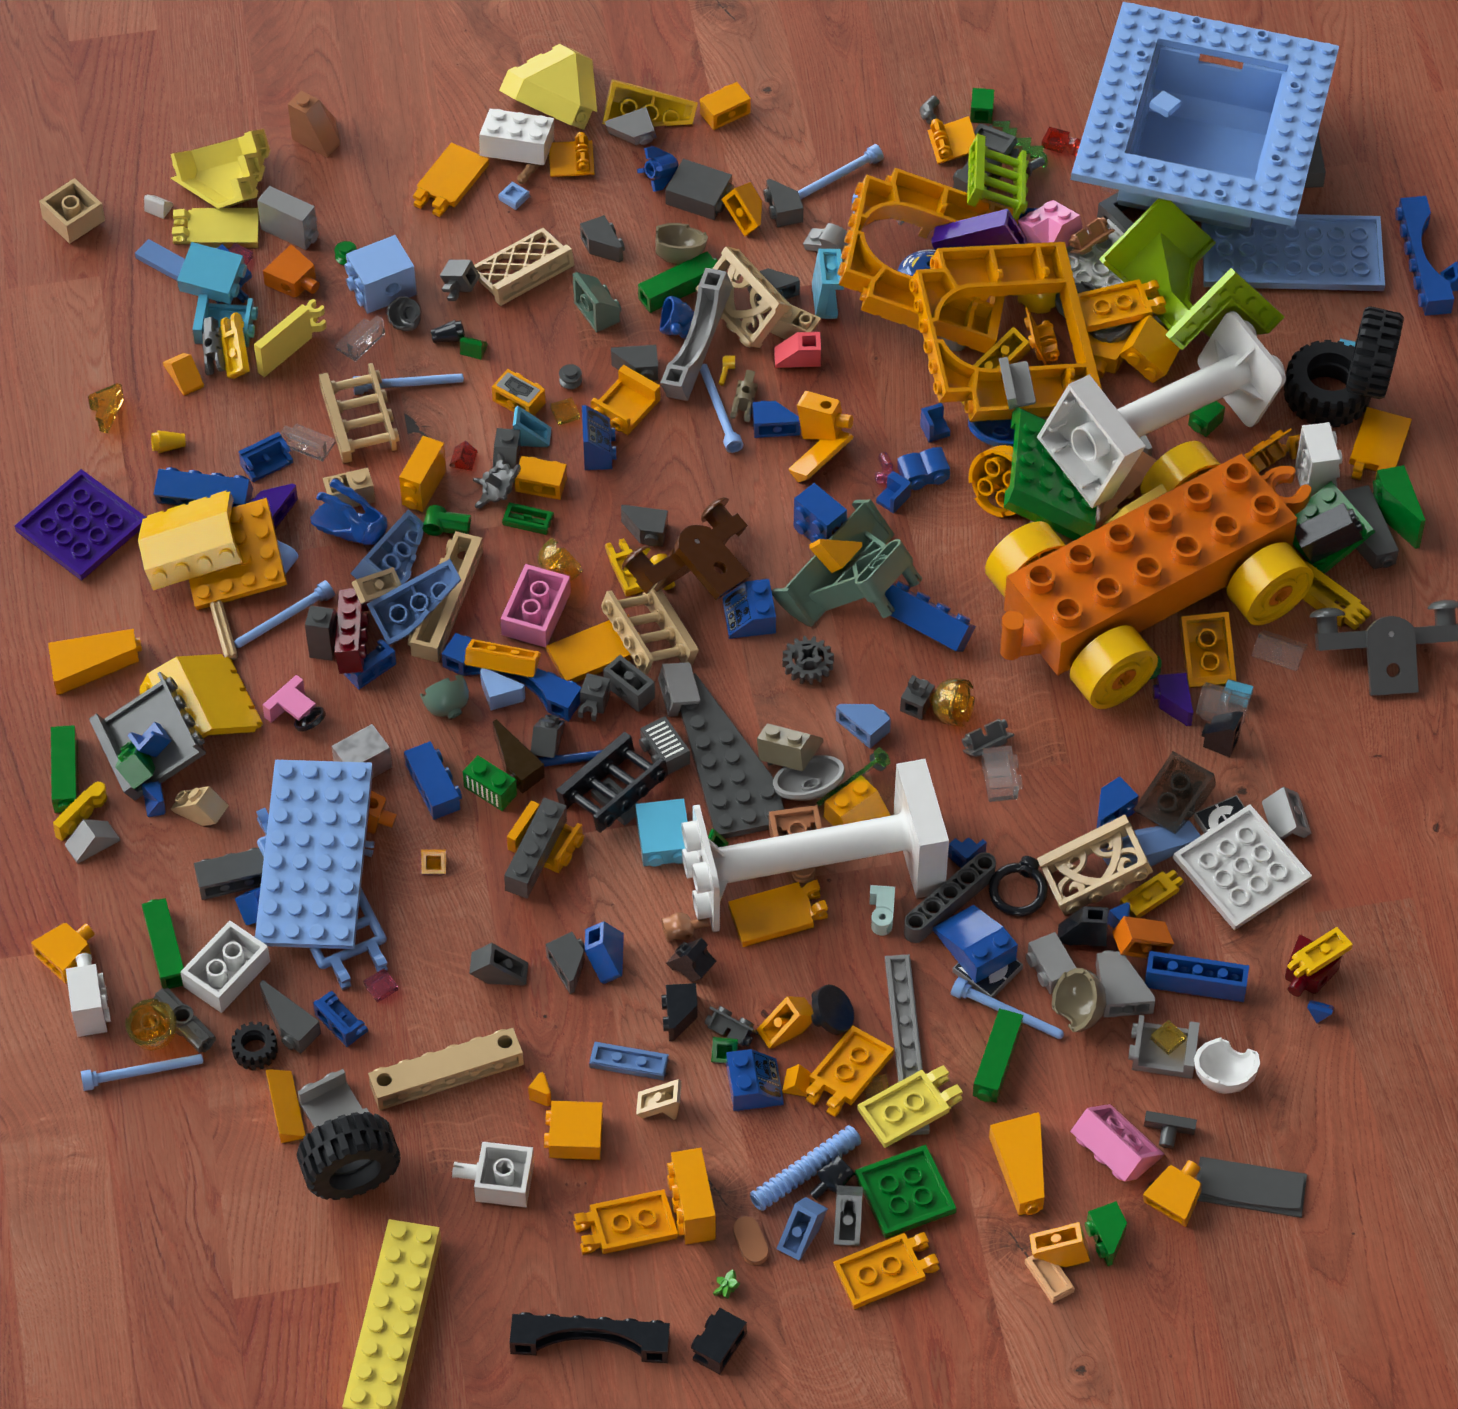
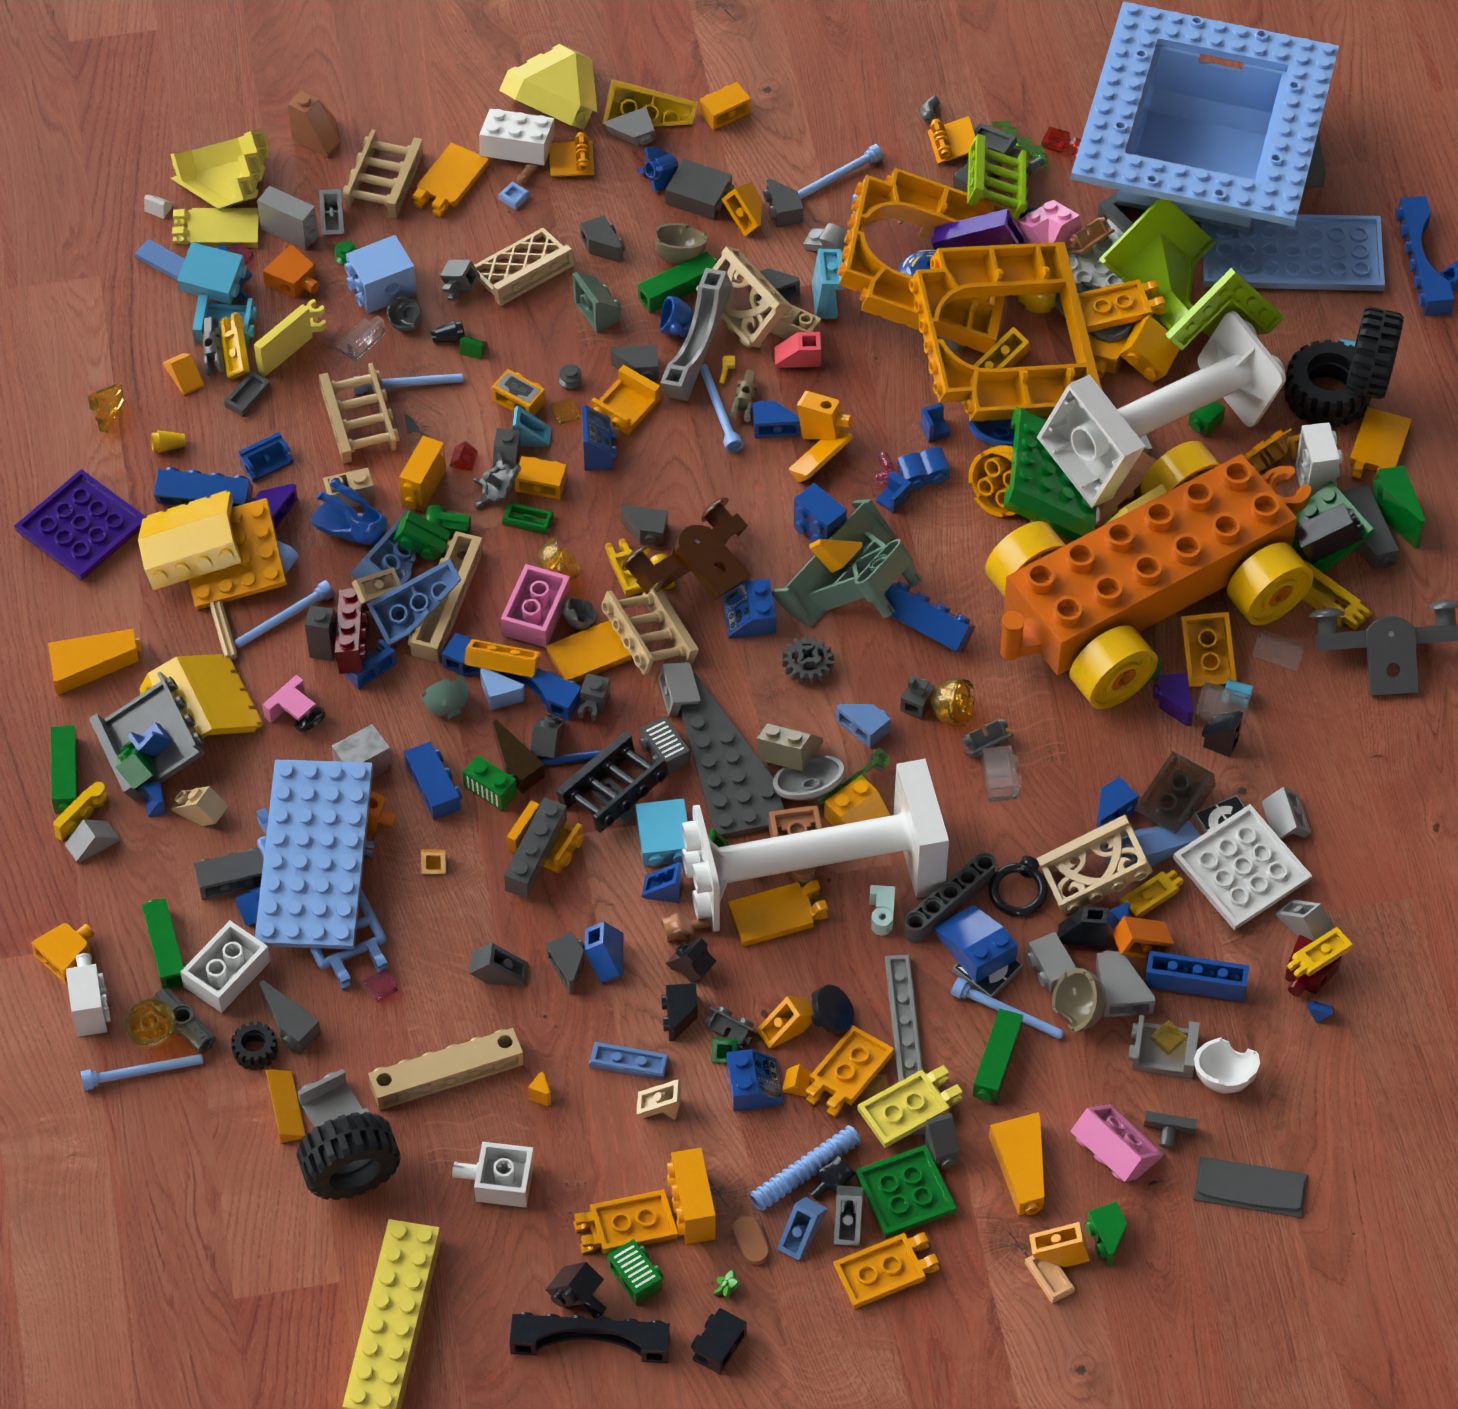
(72, 210): tan brick -> none
(247, 393): none -> dark grey tile
(308, 441): clear panel -> none
(331, 211): none -> light grey slope
(339, 1019): blue hinge -> none
(399, 186): none -> tan fence
(421, 536): none -> green brick
(574, 1130): light orange brick -> none
(576, 1286): none -> black brick
(579, 613): none -> dark grey hair
(630, 683): dark grey brick -> none
(635, 1271): none -> green brick
(664, 884): none -> blue slope
(942, 1141): none -> dark grey slope
(964, 852): blue panel -> none
(982, 105): green brick -> none
(1017, 383): light grey panel -> none
(1042, 339): light orange hinge -> none
(1165, 104): light blue tile -> none
(1175, 1192): light orange torso -> none
(1305, 919): none -> light grey slope

